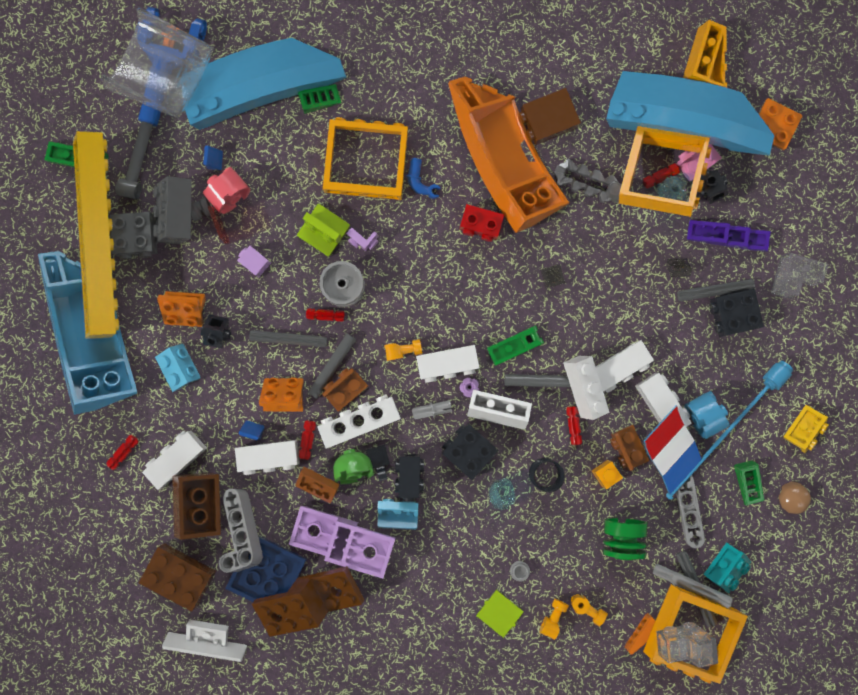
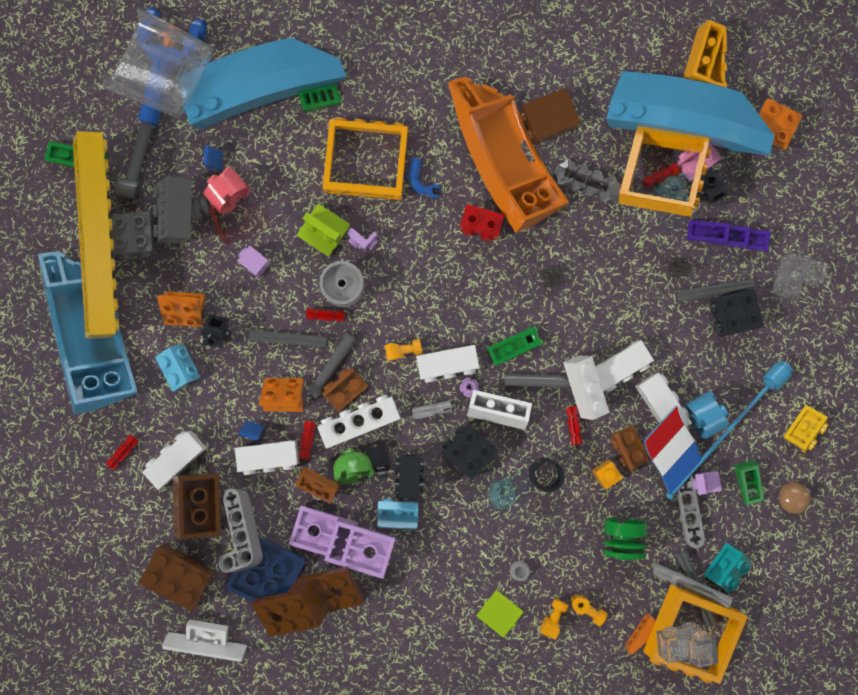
(707, 482): none -> lavender bracket

